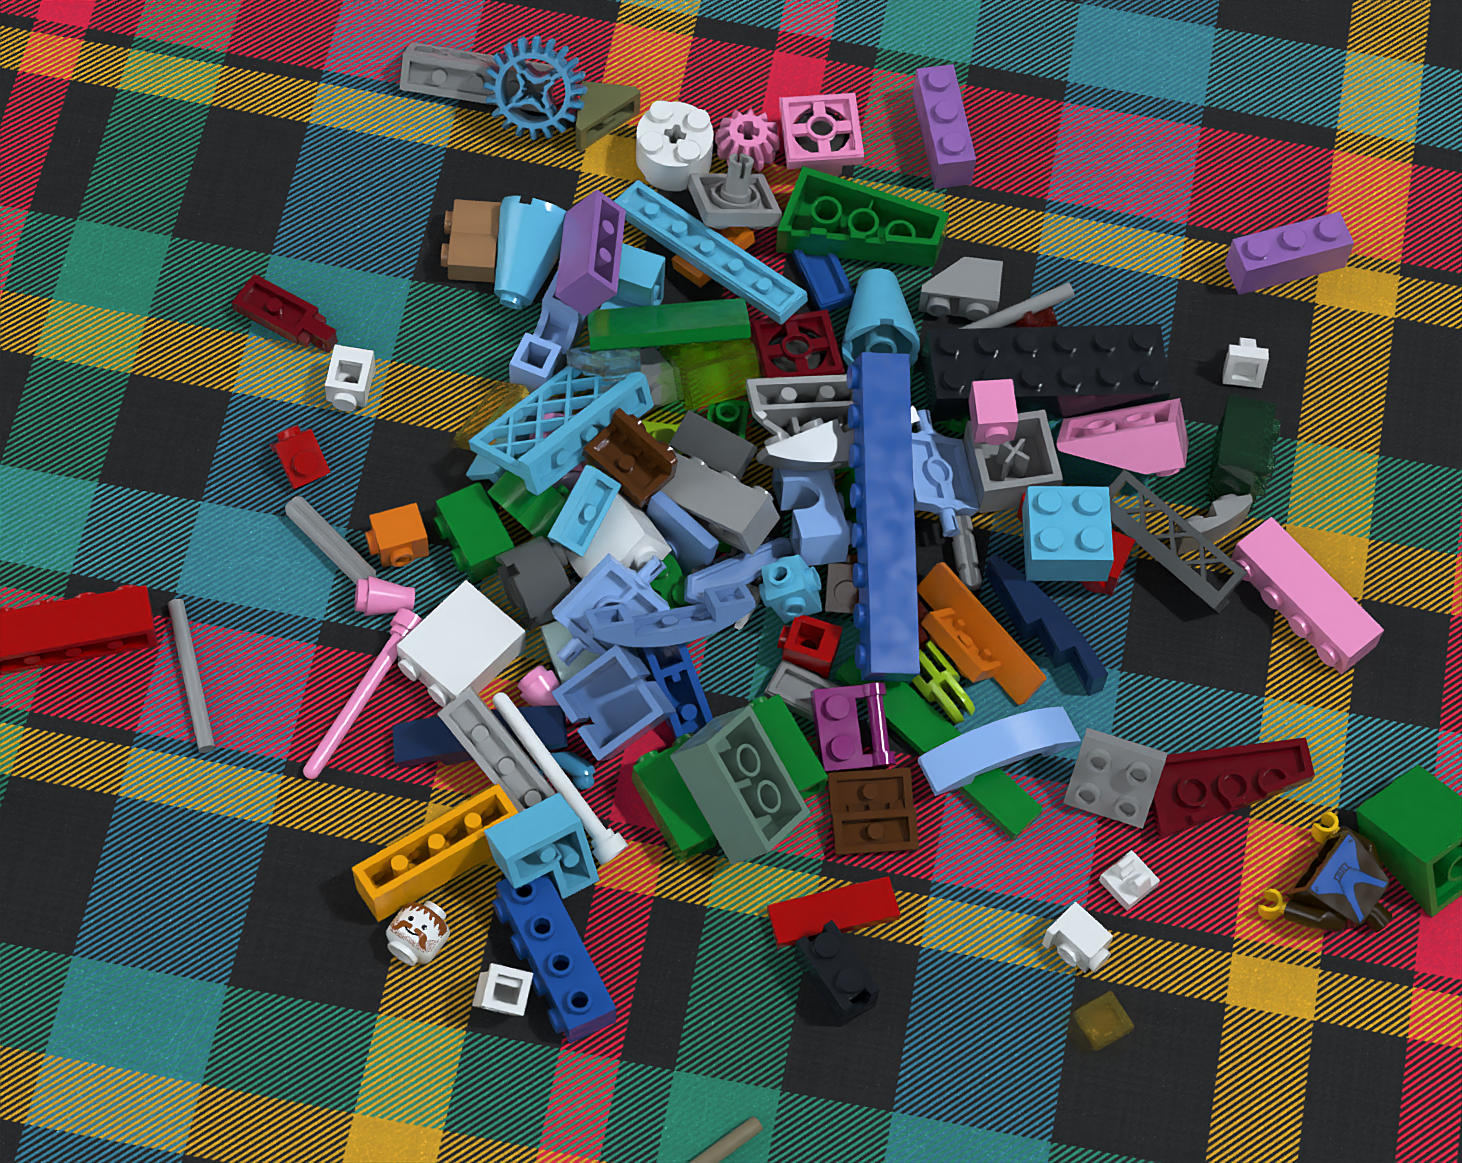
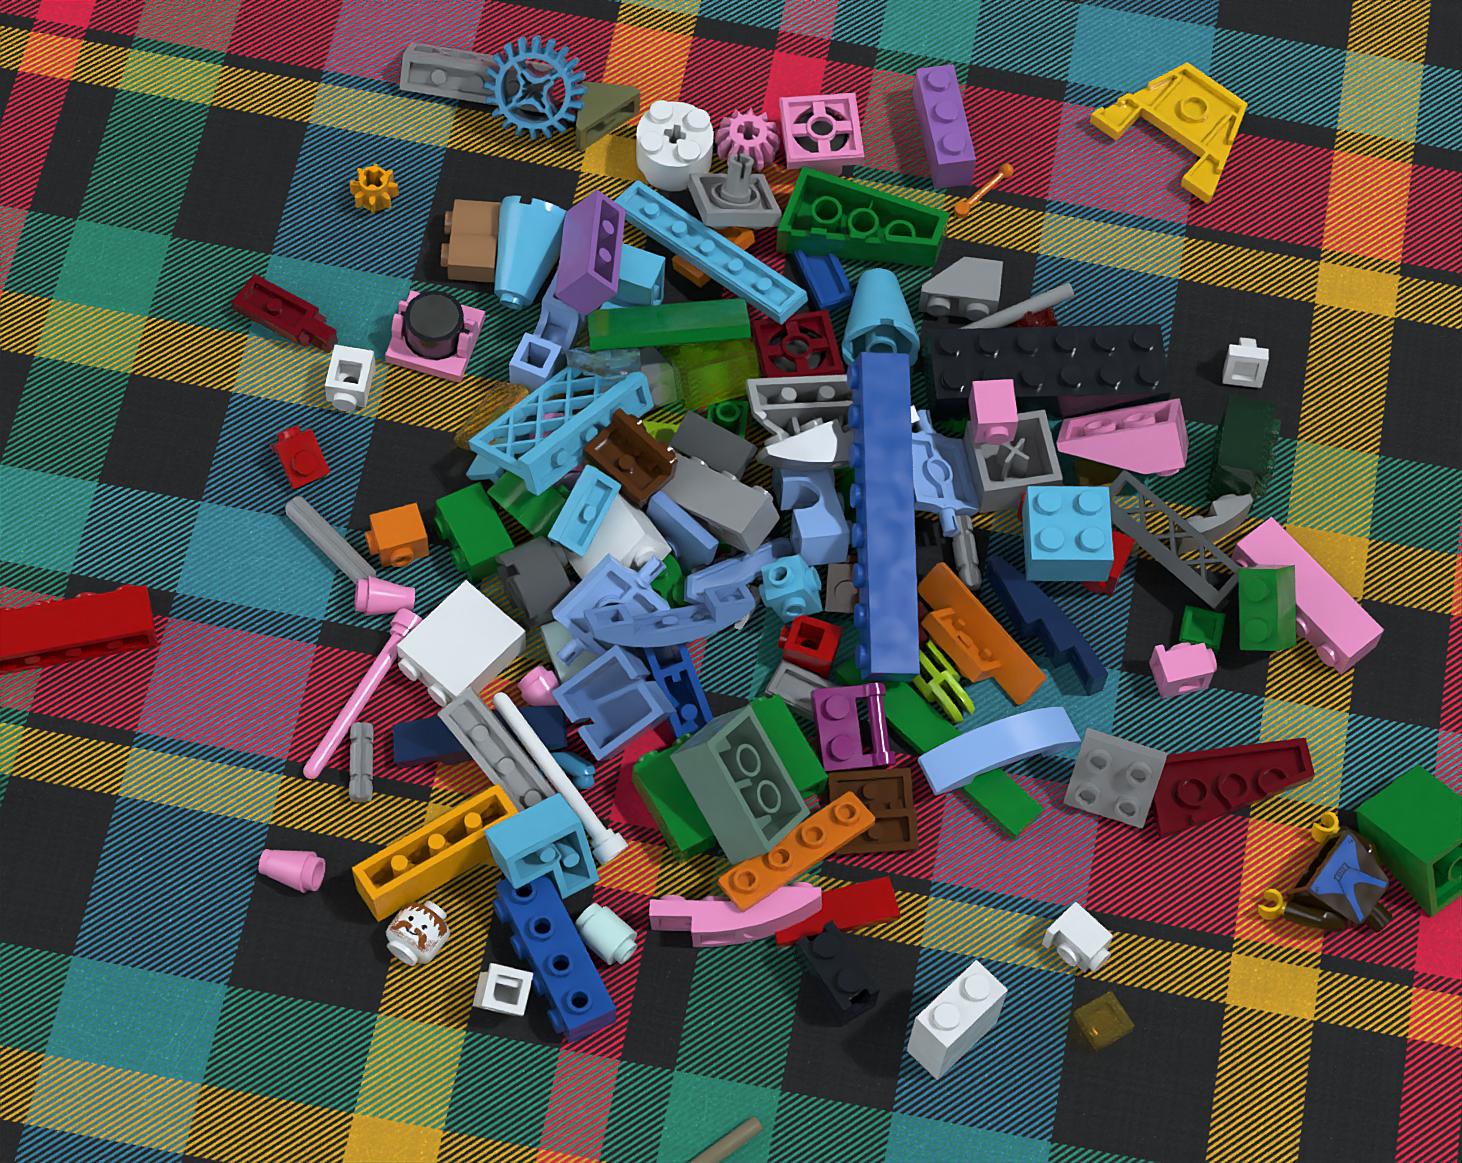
(191, 676): light grey bar -> none
(293, 868): none -> bright pink cone
(361, 762): none -> light grey axle
(374, 188): none -> light orange gear
(435, 329): none -> piece
(606, 934): none -> light aqua brick
(721, 923): none -> bright pink slope
(797, 852): none -> orange bracket
(956, 1019): none -> white brick
(962, 208): none -> orange hinge
(1094, 473): none -> clear yellow plate
(1129, 880): white tile -> none
(1182, 668): none -> bright pink brick
(1190, 111): none -> yellow wing
(1202, 627): none -> green tile
(1267, 607): none -> green brick
(1289, 253): medium lavender brick -> none

